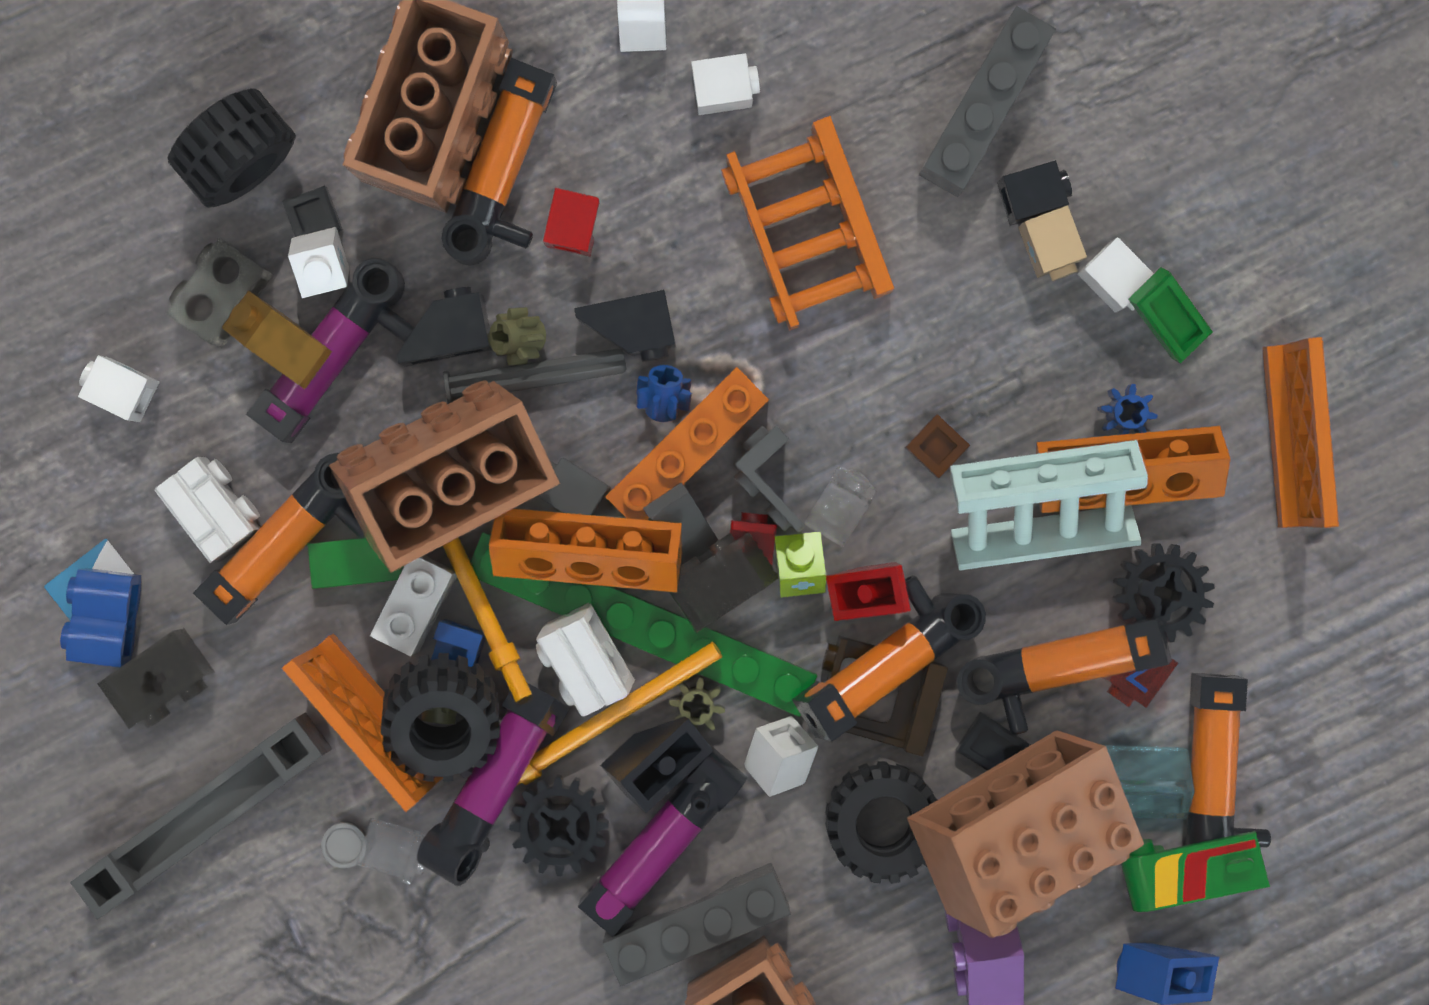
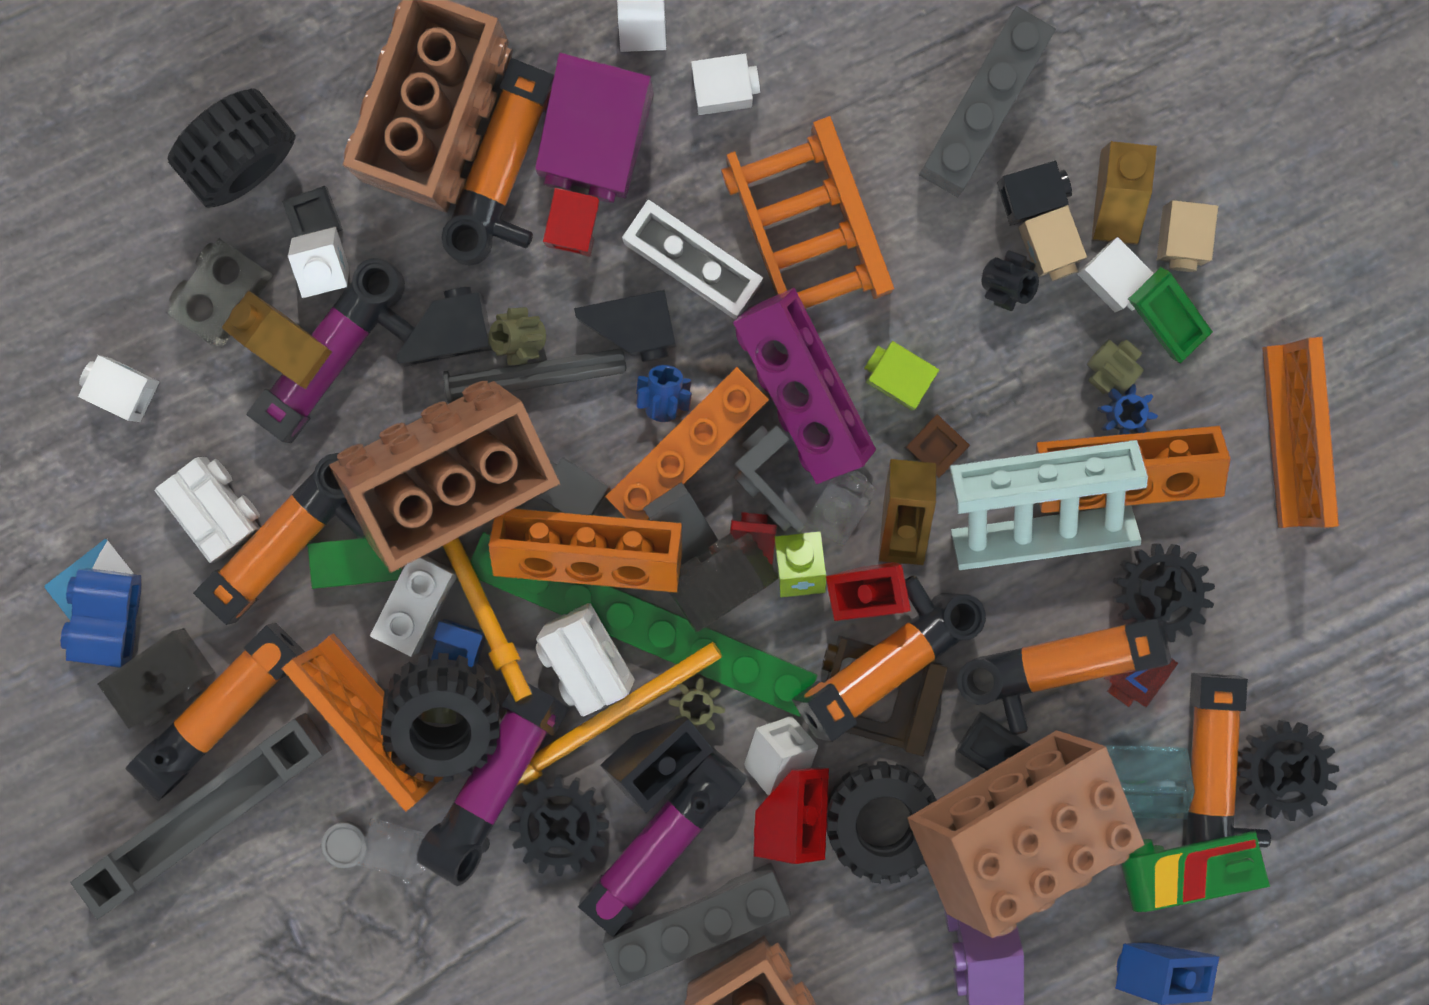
(214, 712): none -> piece
(593, 127): none -> magenta slope
(692, 260): none -> white brick
(794, 818): none -> red slope
(807, 362): none -> magenta brick
(900, 374): none -> lime brick
(907, 511): none -> pearl gold slope
(1010, 280): none -> black gear
(1115, 366): none -> olive gear
(1123, 191): none -> pearl gold slope
(1187, 235): none -> tan brick
(1300, 758): none -> black gear

